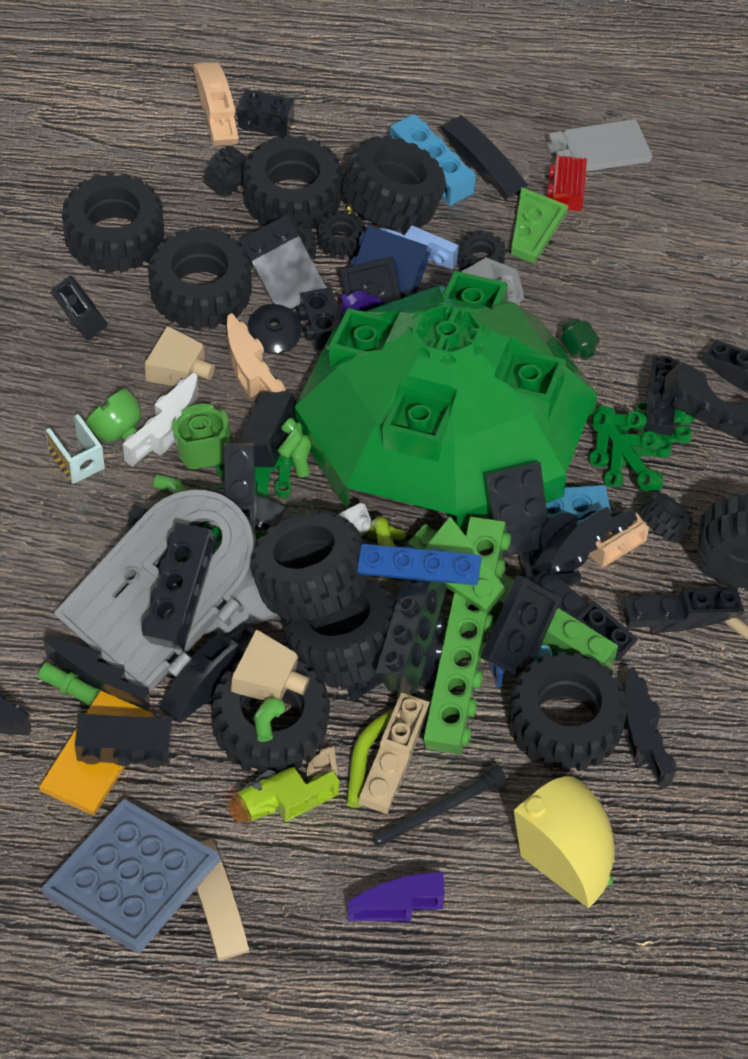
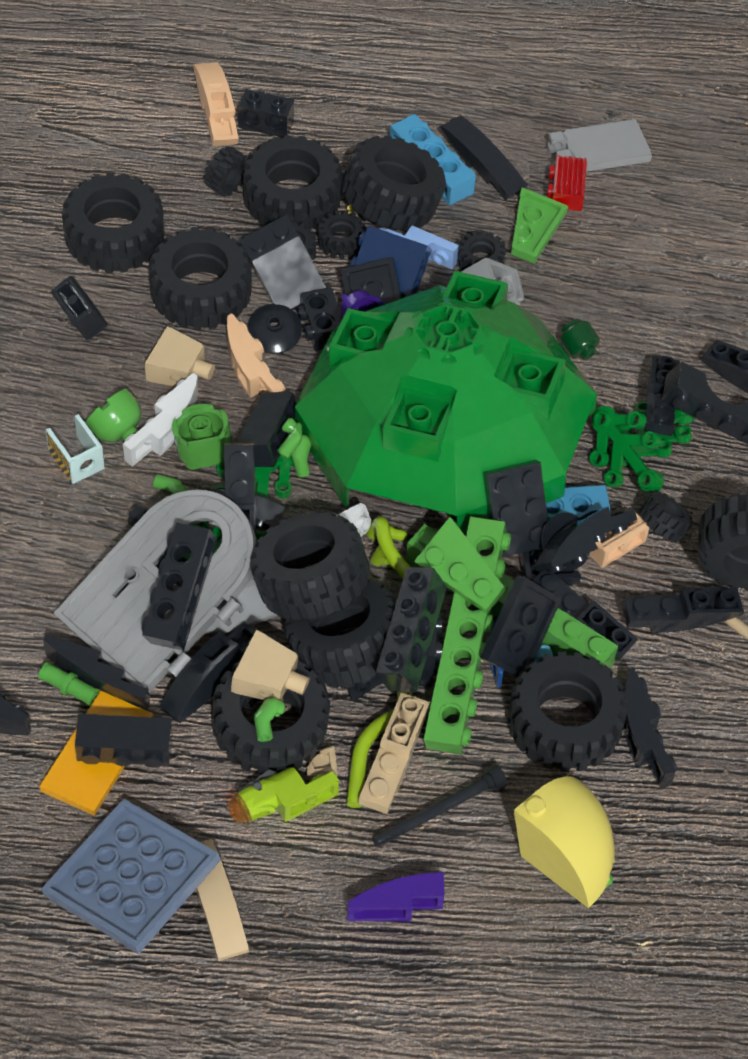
(419, 564): blue bracket -> none

